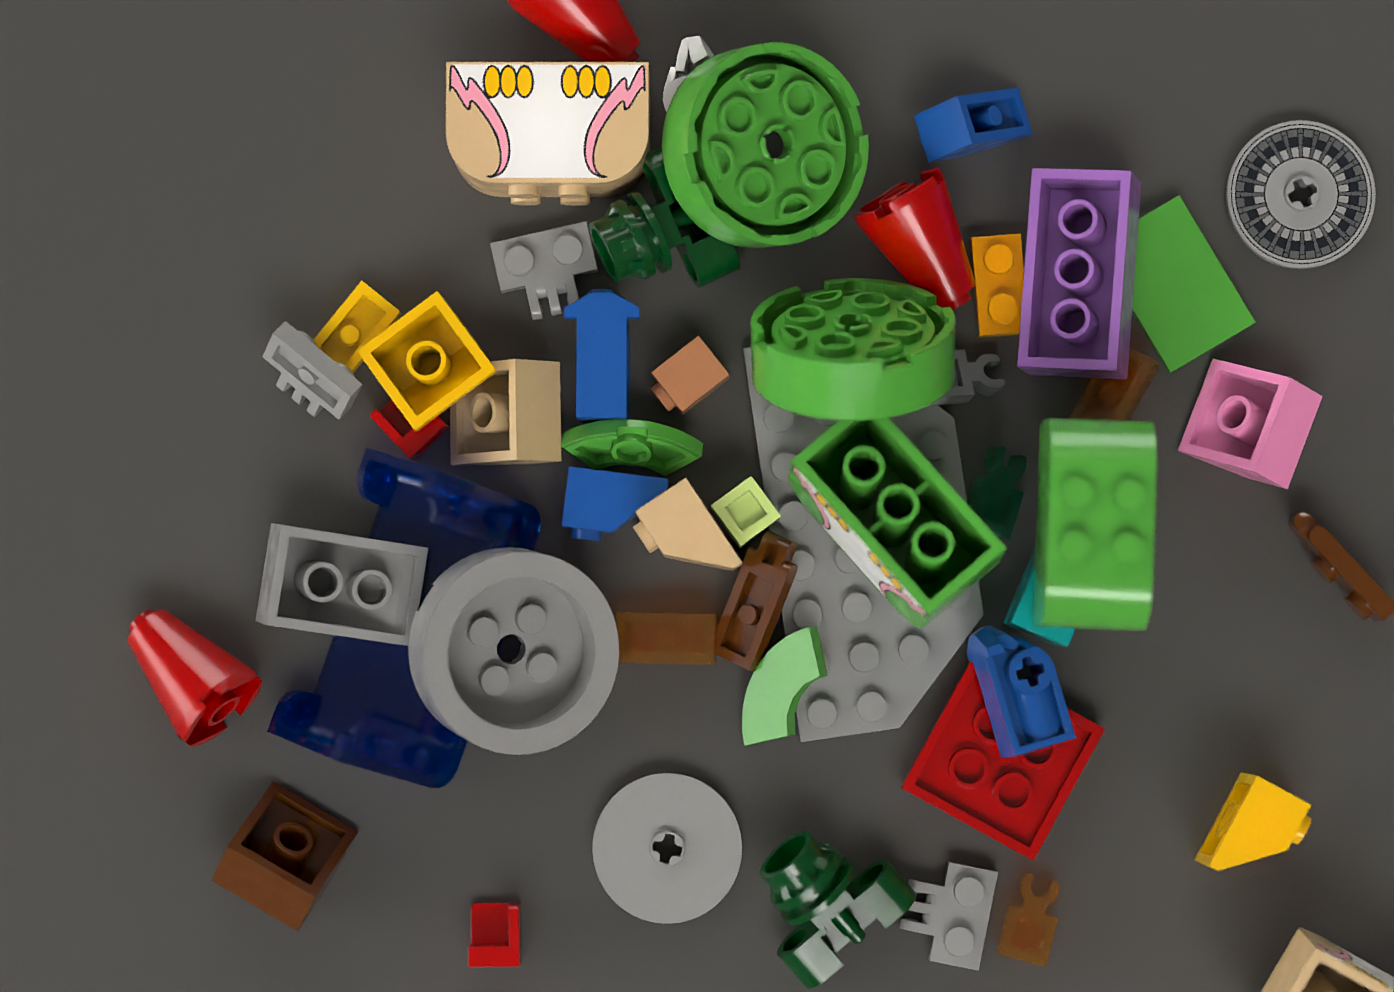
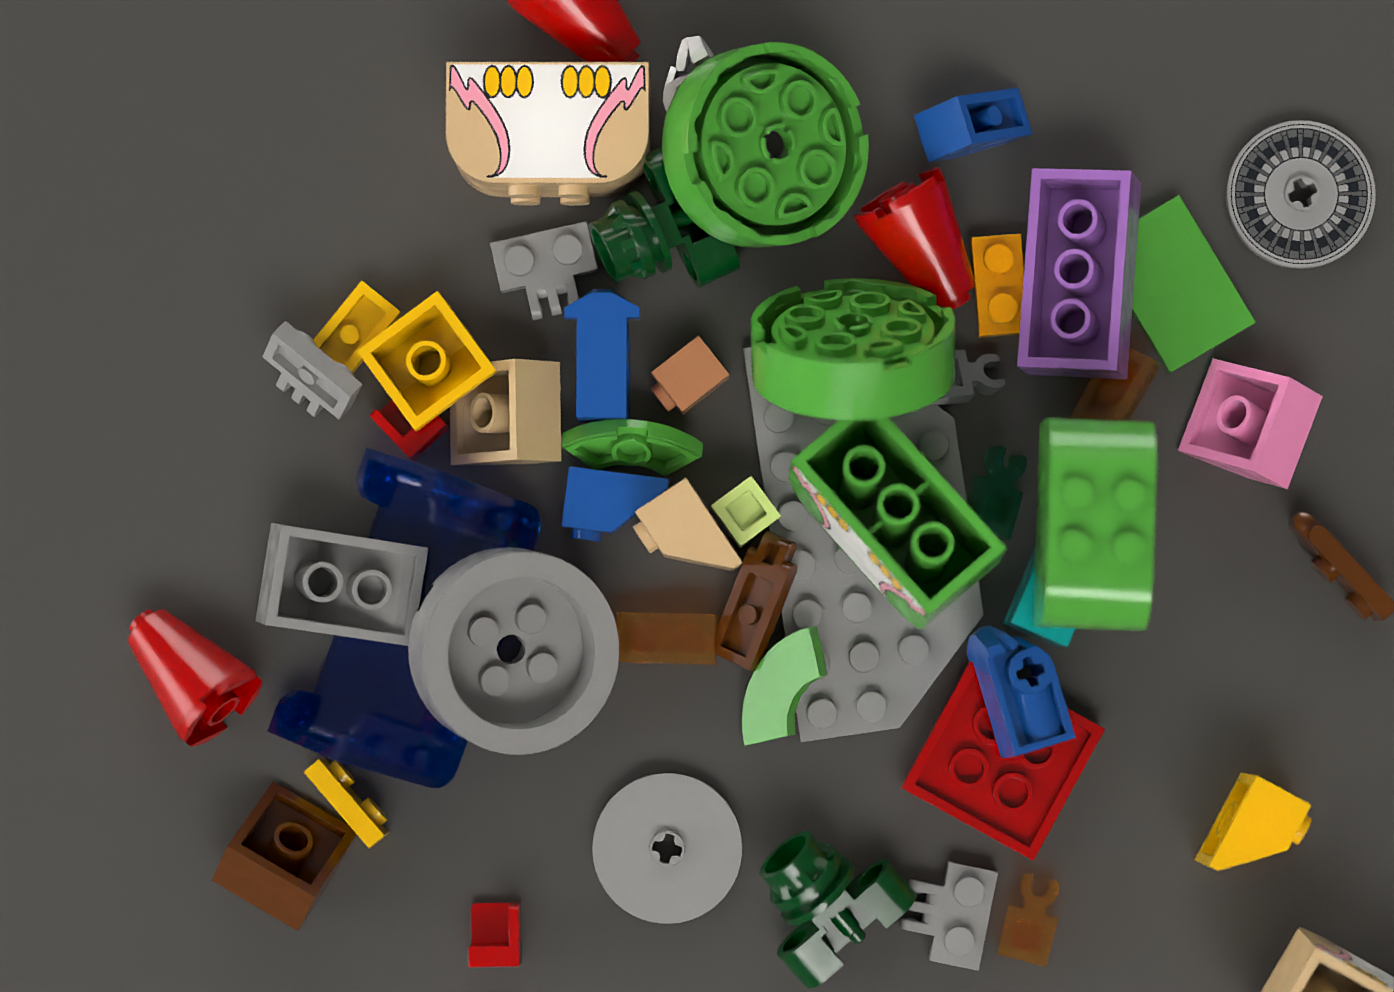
(362, 816): none -> yellow plate

